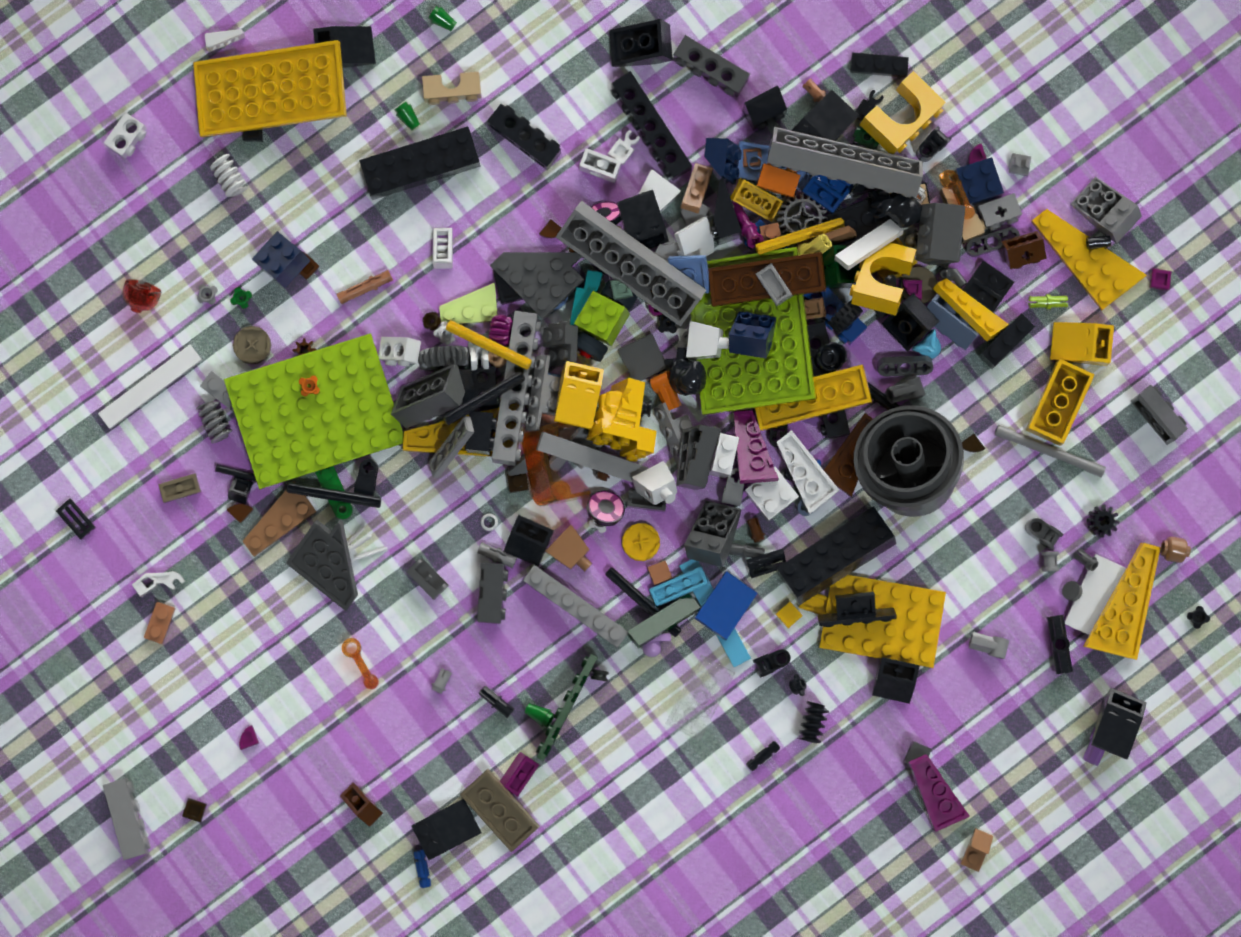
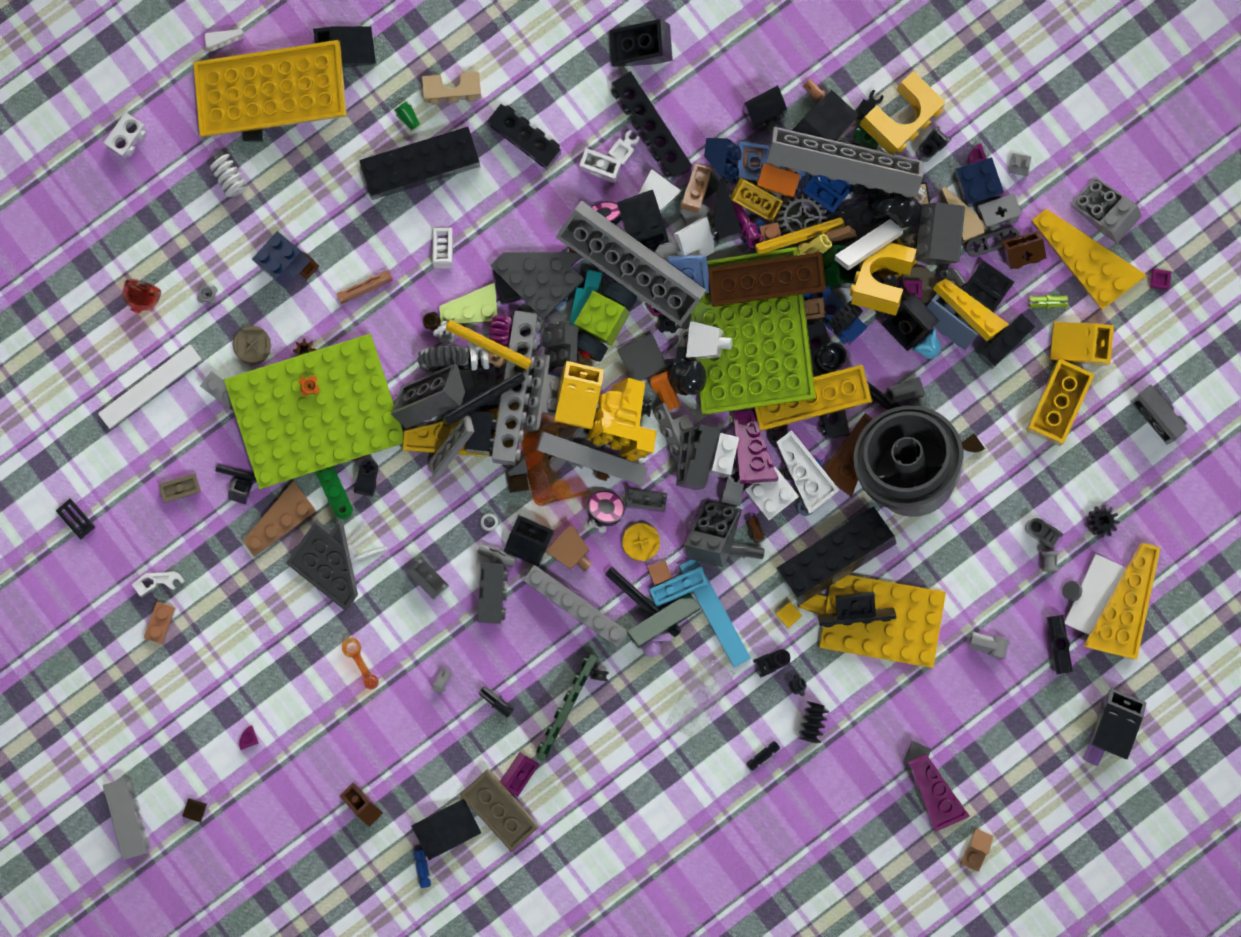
(214, 421): light grey piece -> none
(238, 292): green plate -> none
(240, 511): reddish brown tile -> none
(334, 495): black axle -> none
(399, 350): white brick -> none
(442, 18): green cone -> none
(539, 714): green cone -> none
(550, 230): reddish brown tile -> none
(620, 290): sand green tile -> none
(656, 484): white torso -> none
(689, 46): dark grey brick -> none
(725, 605): blue tile -> none
(752, 334): dark blue slope -> none
(765, 561): black tile -> none
(774, 284): light grey tile -> none
(879, 64): black plate -> none
(892, 371): dark grey beam -> none
(895, 680): black slope -> none
(958, 191): clear orange piece -> none
(1088, 466): light grey piece -> none
(1089, 562): dark grey pin -> none
(1098, 242): black pin -> none
(1175, 549): medium nougat head -> none
(1204, 618): black plate -> none

